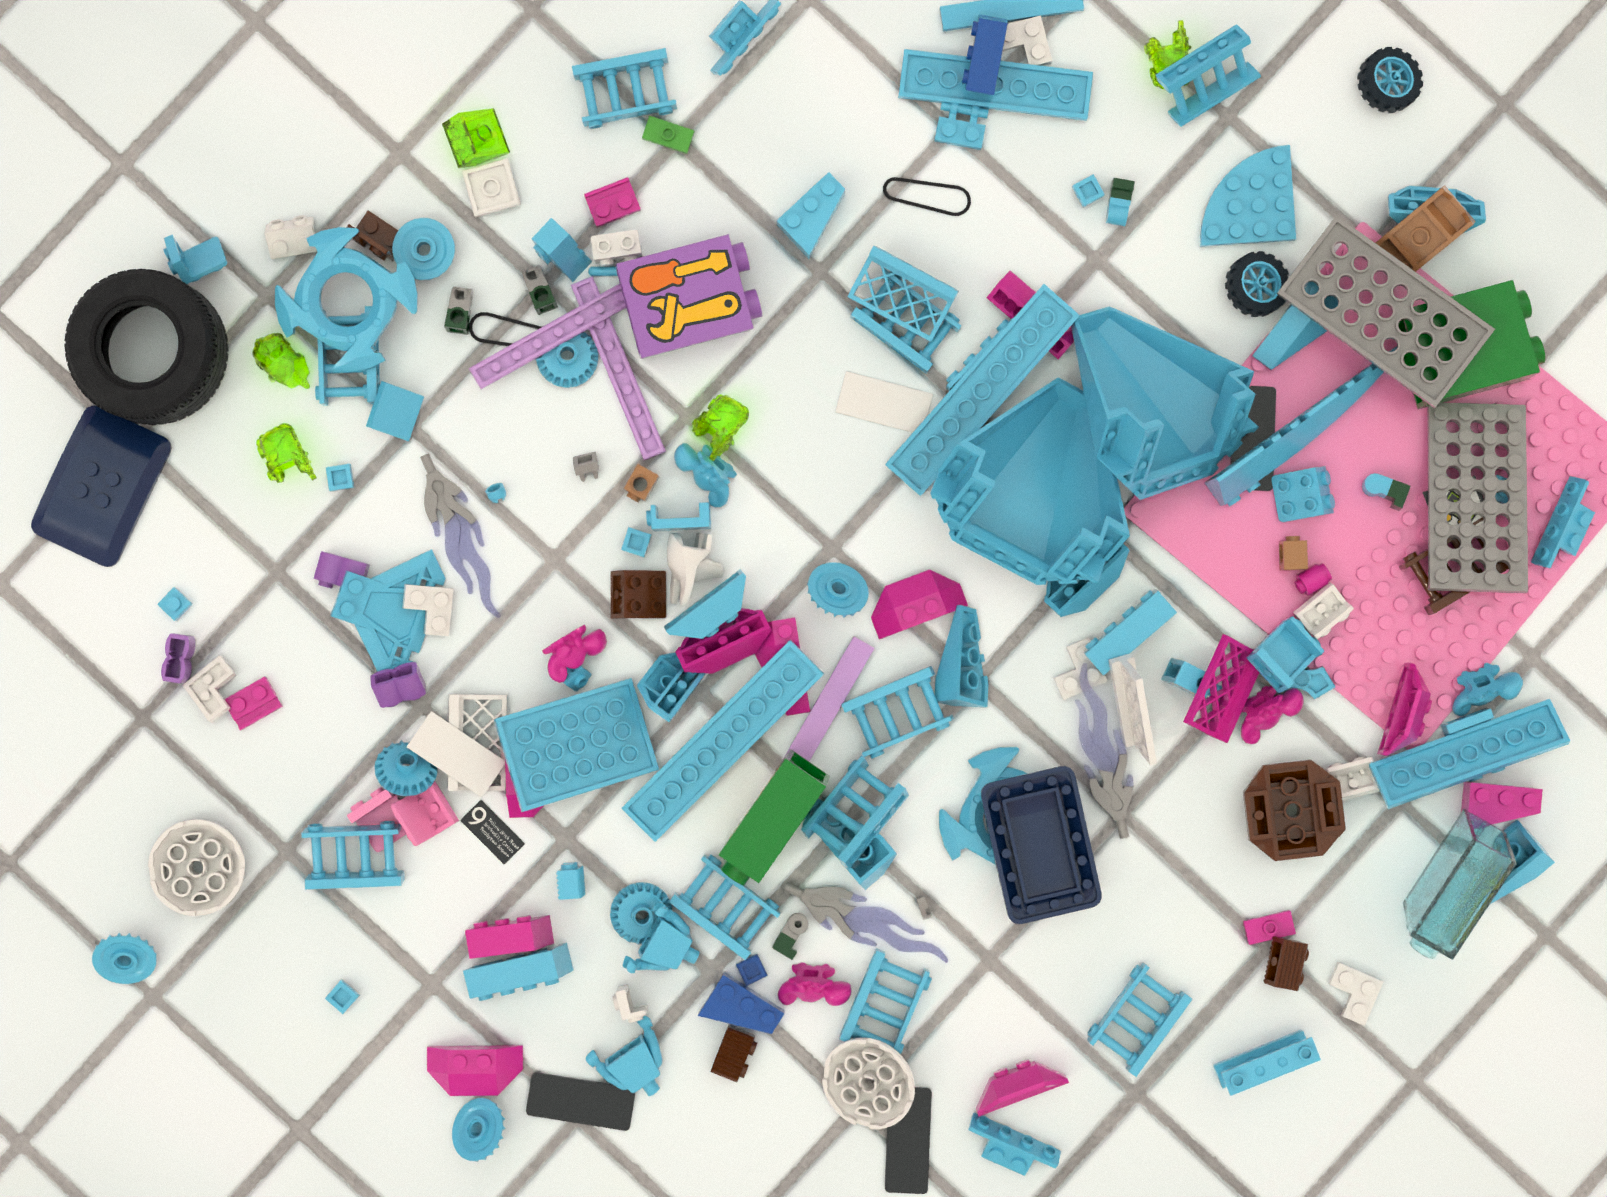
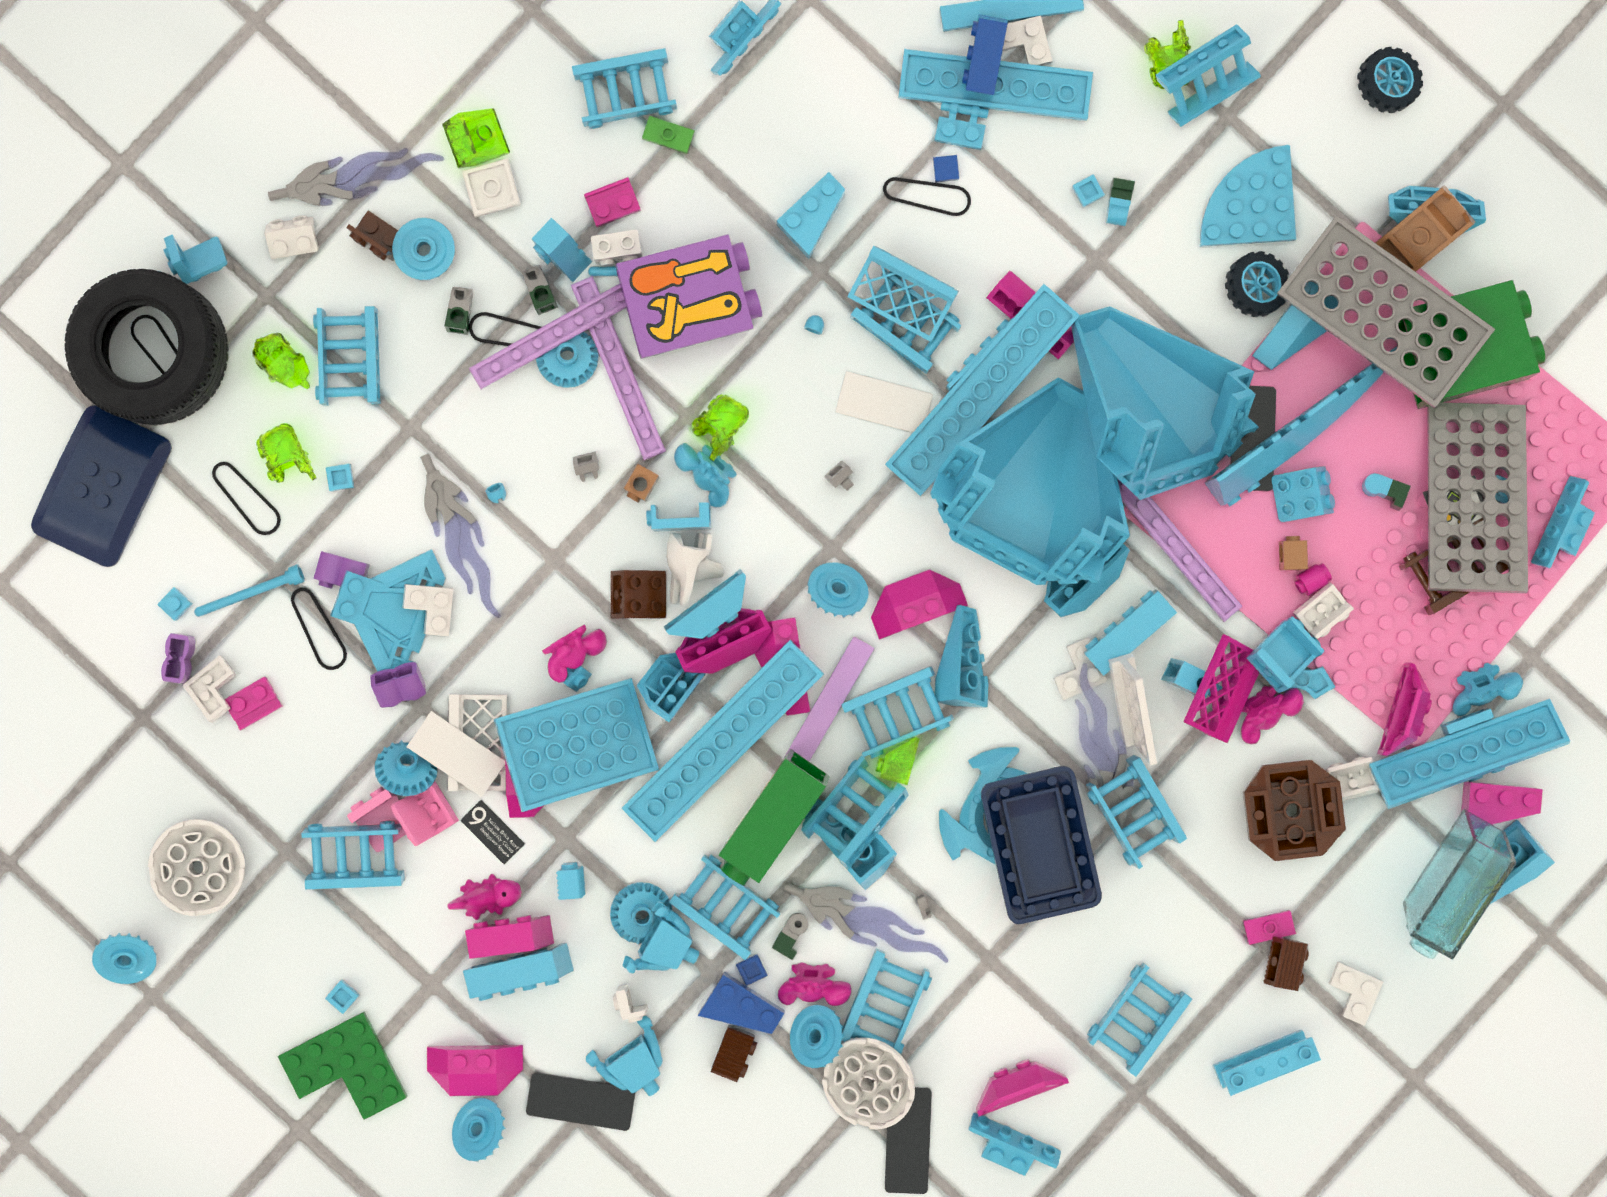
(143, 348): none -> black piece
(237, 506): none -> black piece
(292, 576): none -> medium azure piece
(307, 309): medium azure piece -> none
(328, 623): none -> black piece
(345, 180): none -> piece
(350, 1053): none -> green plate
(395, 411): medium azure tile -> none
(489, 896): none -> dark pink animal
(636, 542): medium azure plate -> none
(806, 1040): none -> medium azure gear
(814, 324): none -> medium azure hinge
(839, 475): none -> light grey tile
(898, 761): none -> clear neon green slope
(946, 168): none -> blue tile
(1147, 791): none -> medium azure fence
(1181, 553): none -> lavender tile

